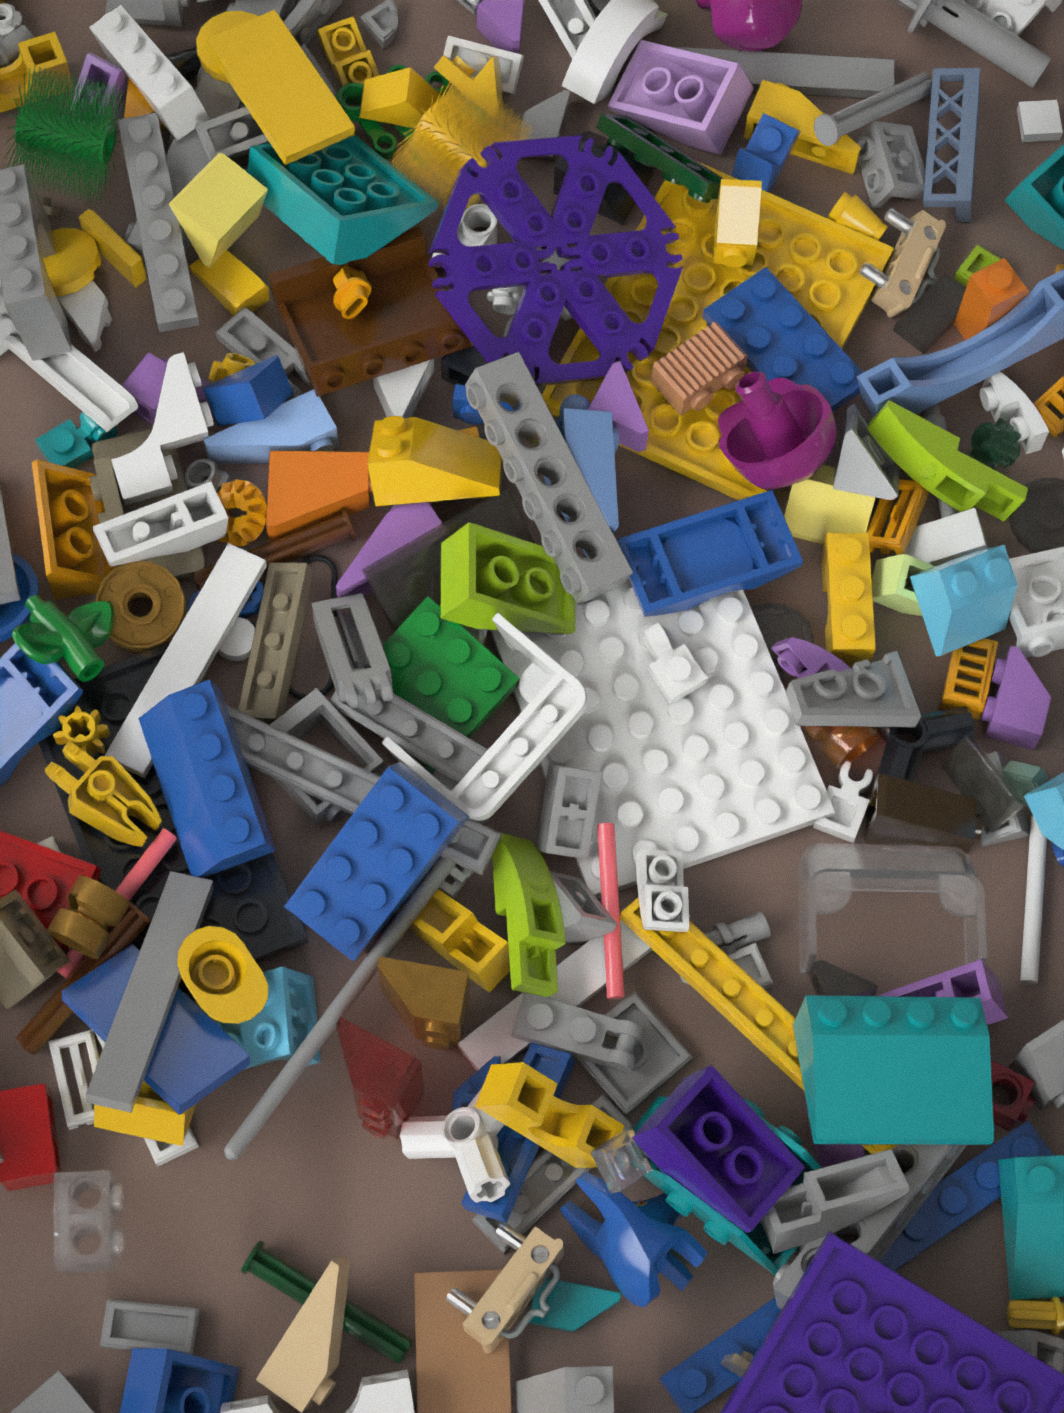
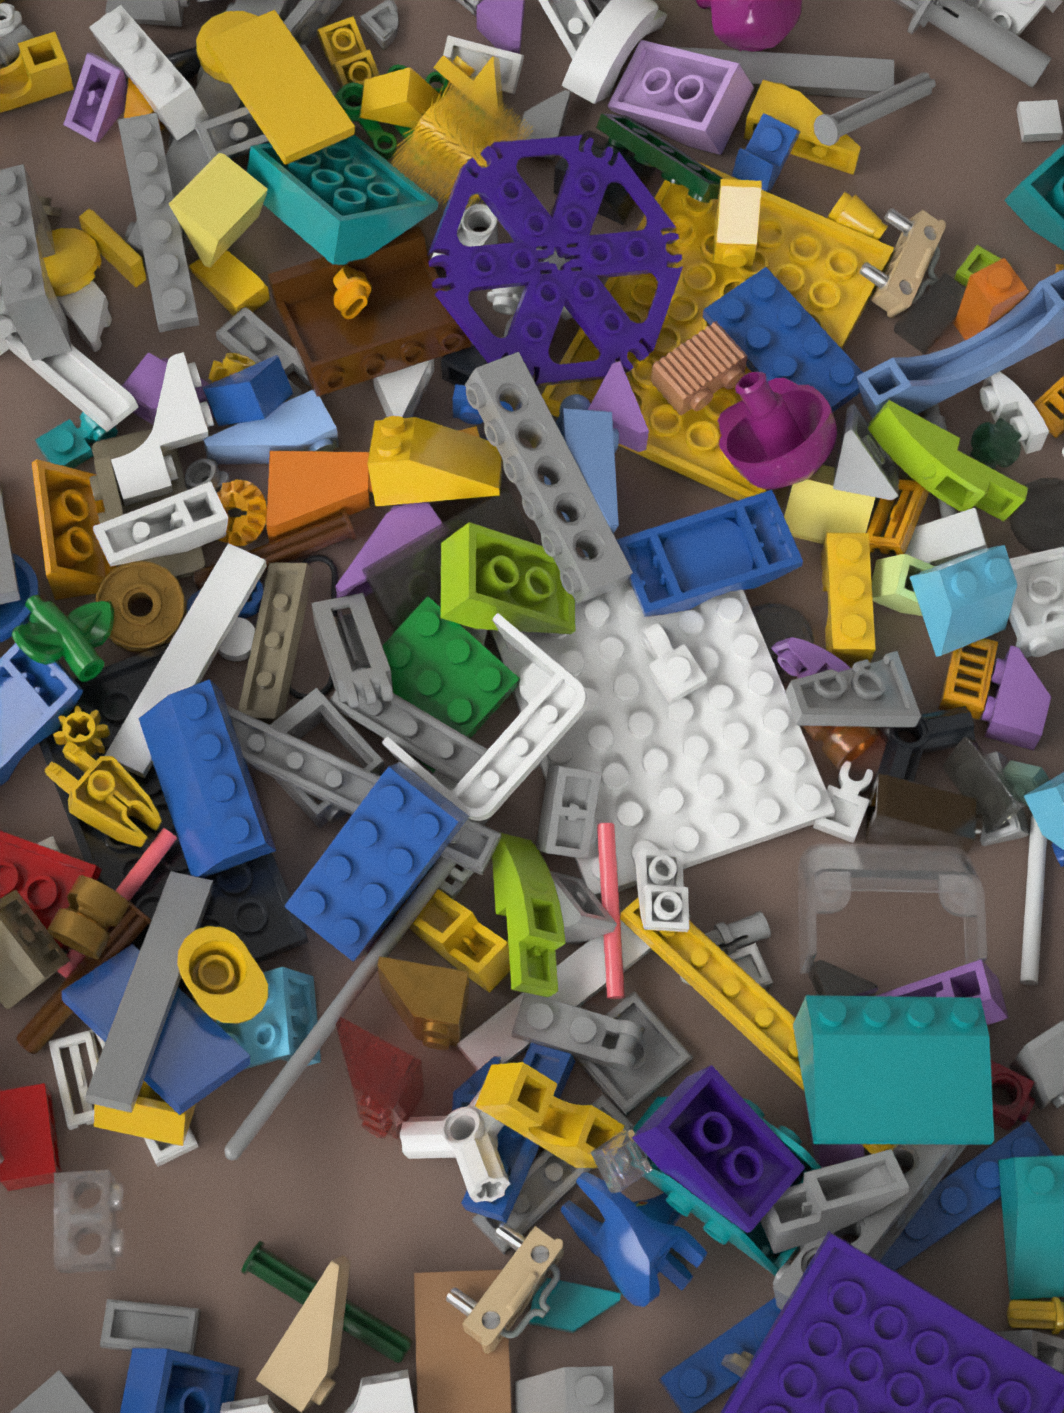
(65, 134): green piece -> none
(890, 163): light grey bracket -> none
(965, 146): sand blue fence -> none

